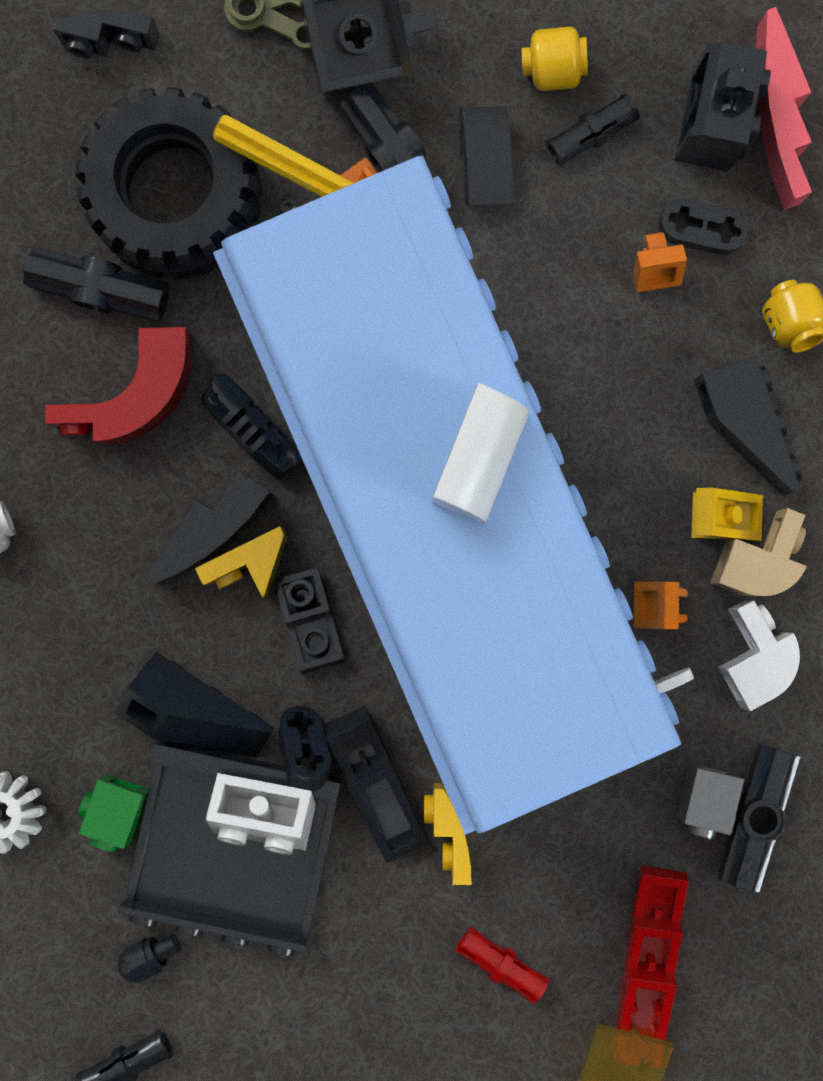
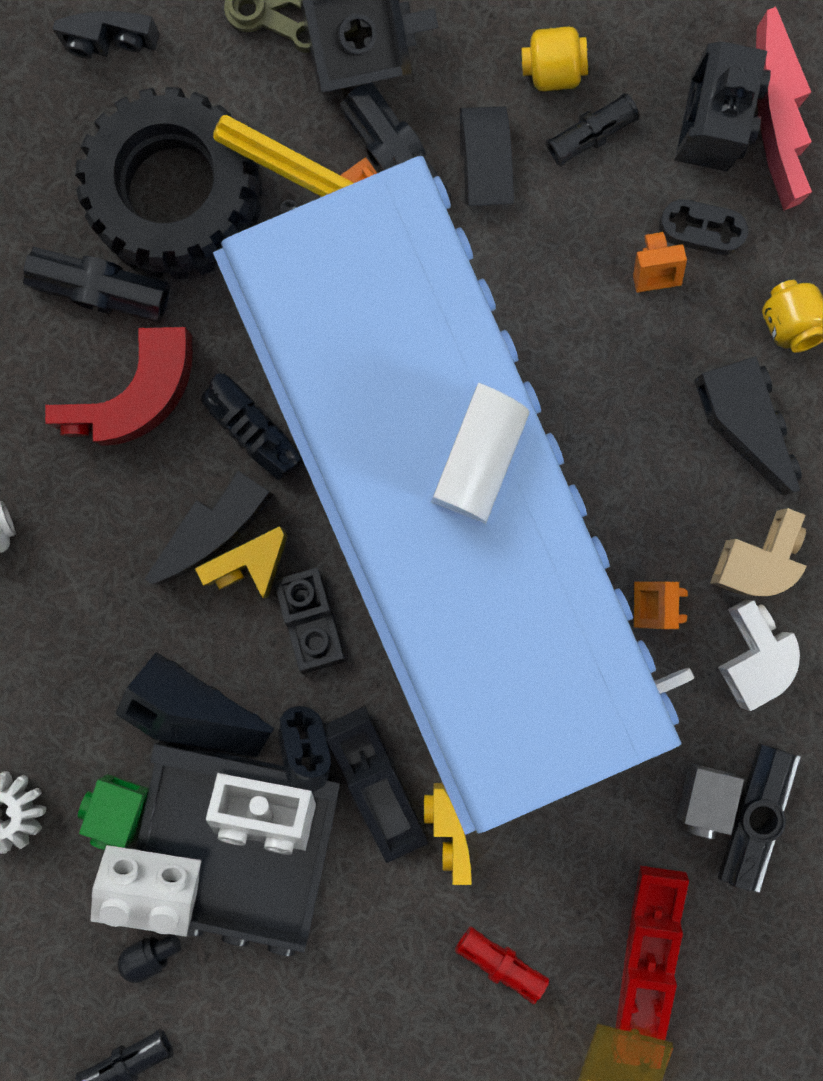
(143, 894): none -> white brick
(726, 515): yellow slope -> none

